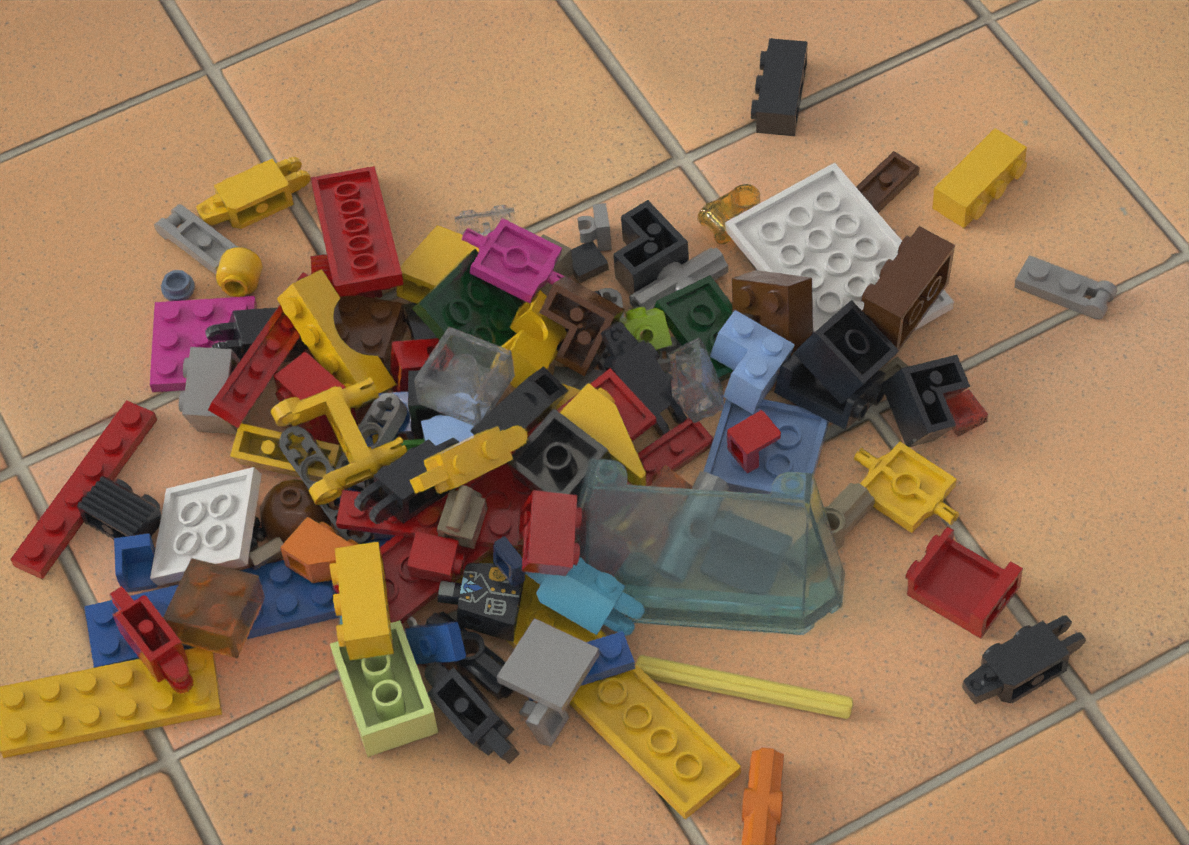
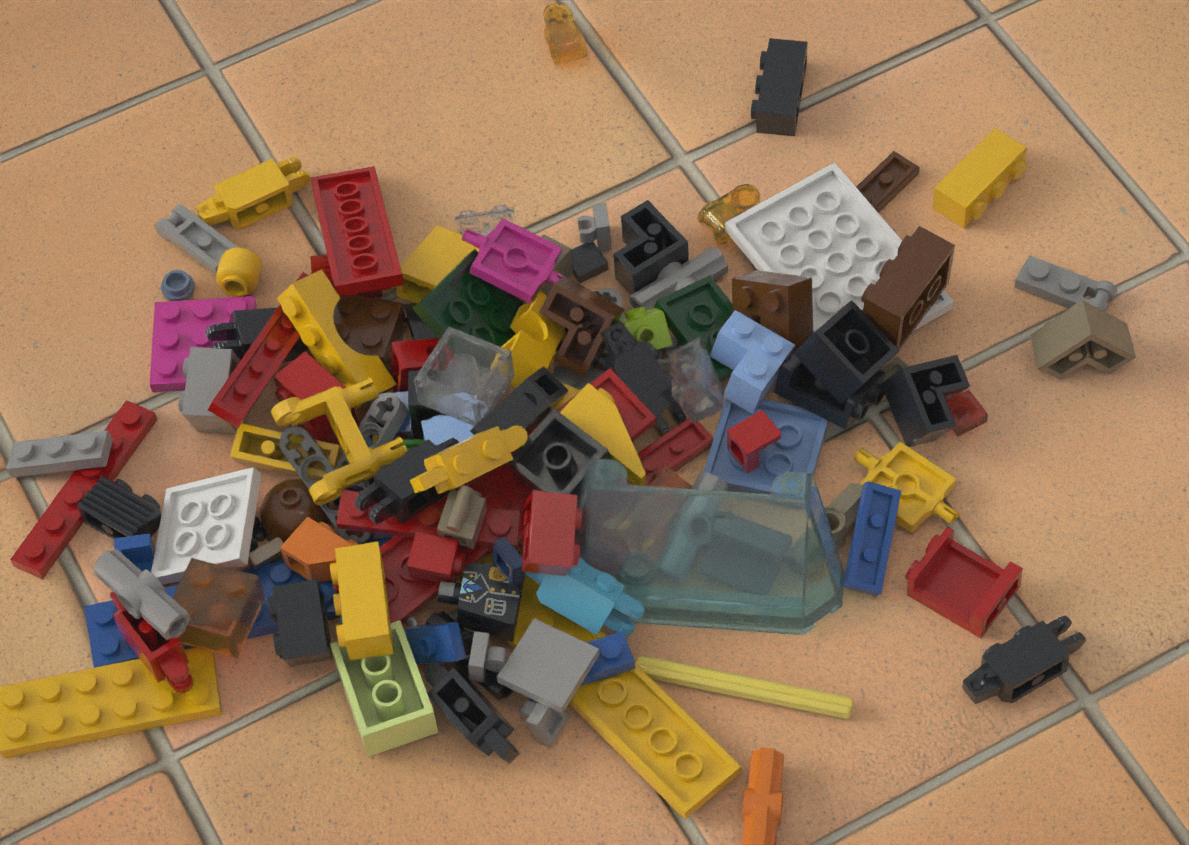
(59, 454): none -> light grey plate
(141, 594): none -> light grey piece
(301, 623): none -> black brick
(484, 657): none -> light grey tile
(562, 34): none -> clear yellow piece
(872, 538): none -> blue plate
(1082, 337): none -> dark tan brick

